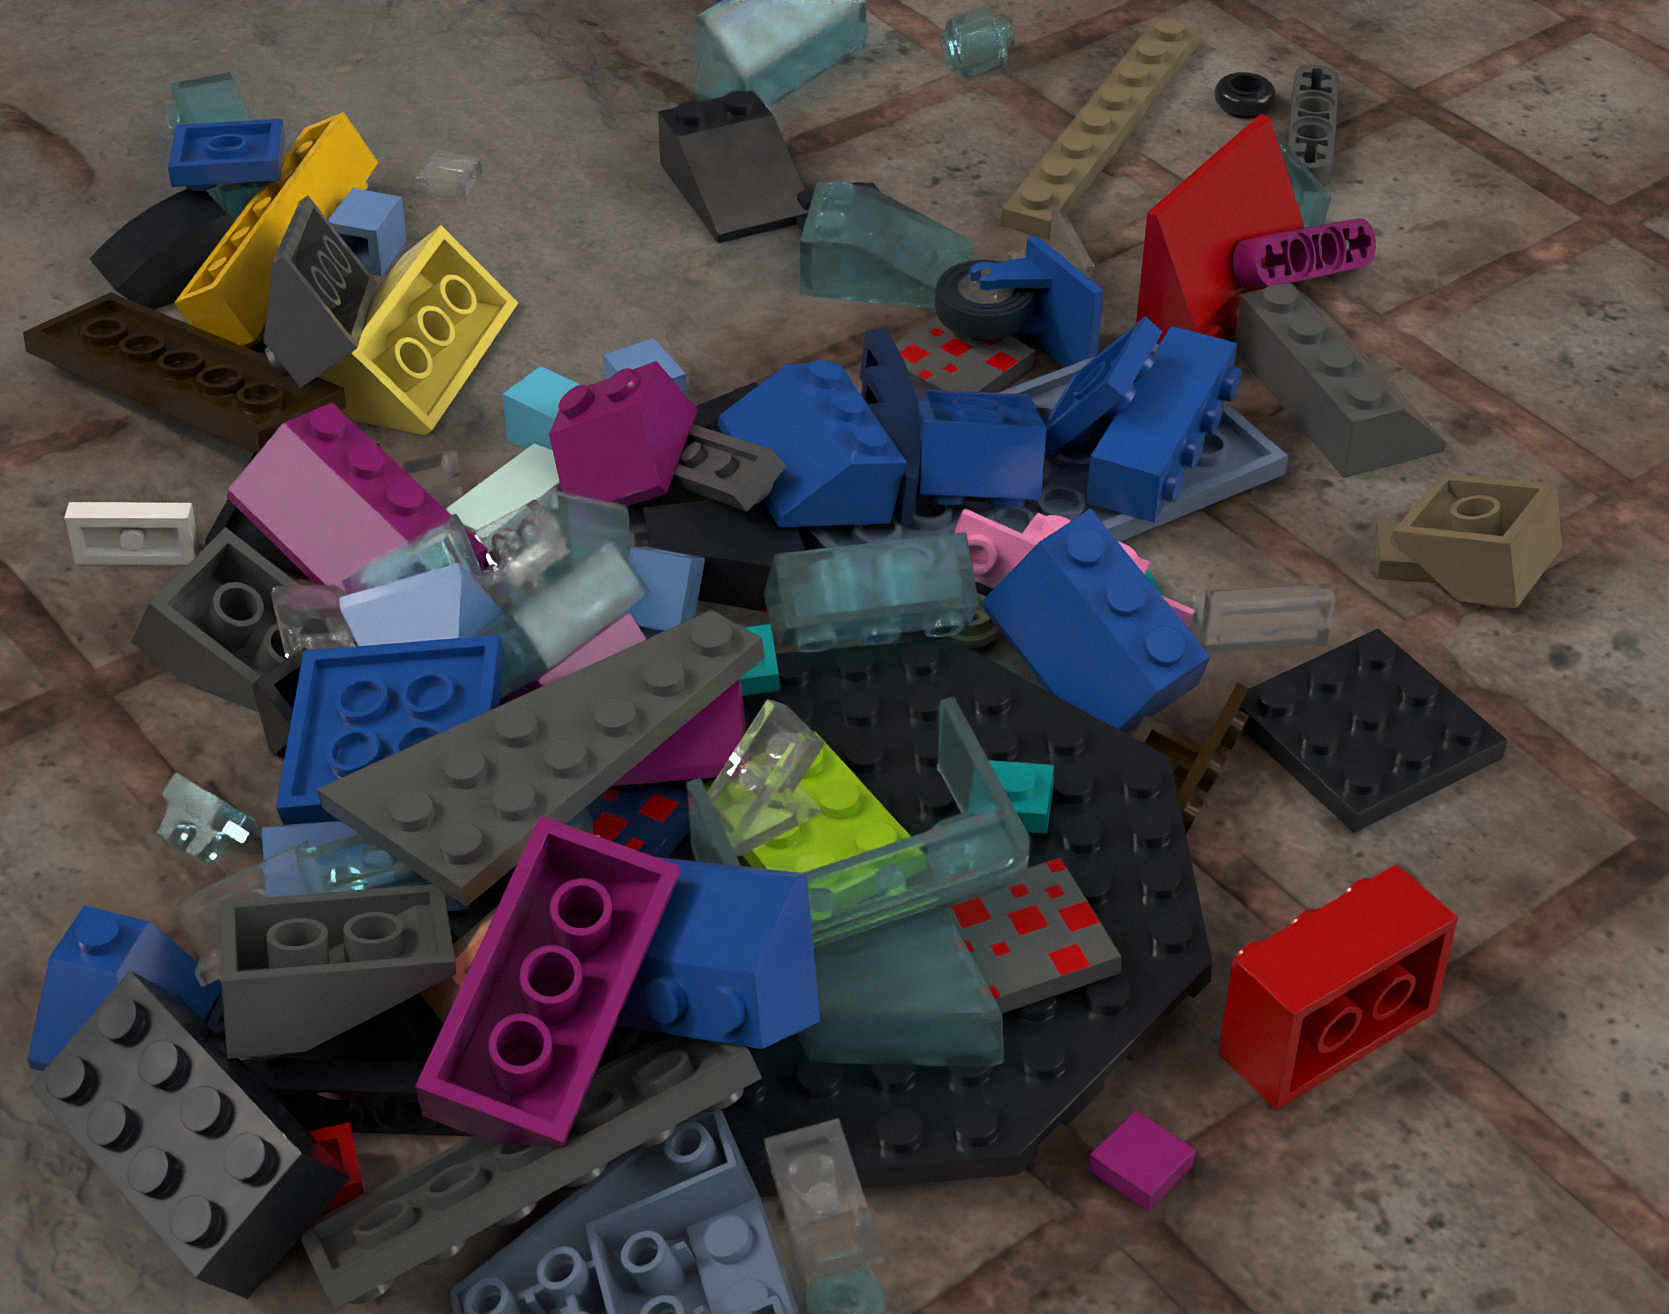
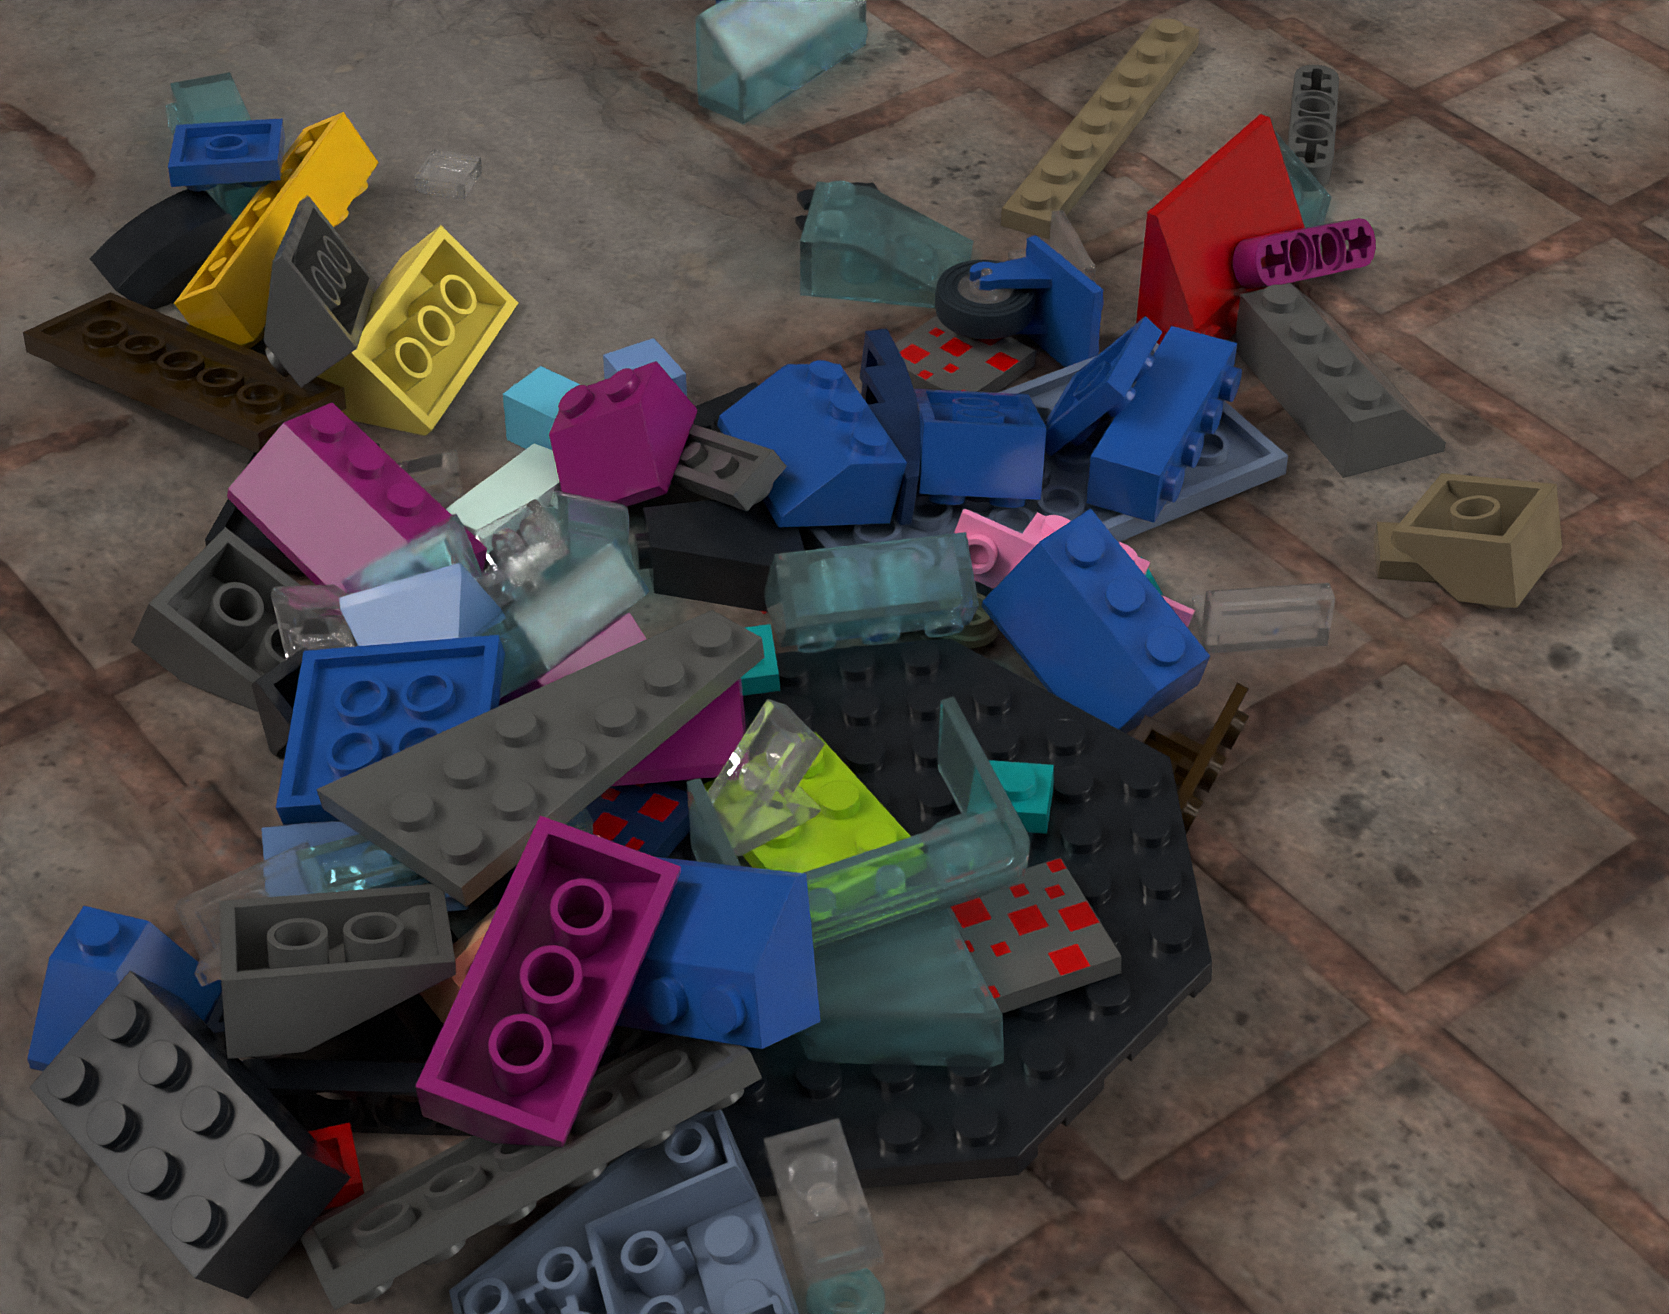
(132, 533): white plate -> none
(198, 809): clear light blue tile -> none
(371, 227): medium blue brick -> none
(673, 588): medium blue brick -> none
(731, 164): black slope -> none
(976, 42): clear light blue head -> none
(1141, 1160): magenta tile -> none
(1245, 94): black piece -> none
(1335, 985): red brick -> none
(1368, 729): black plate -> none

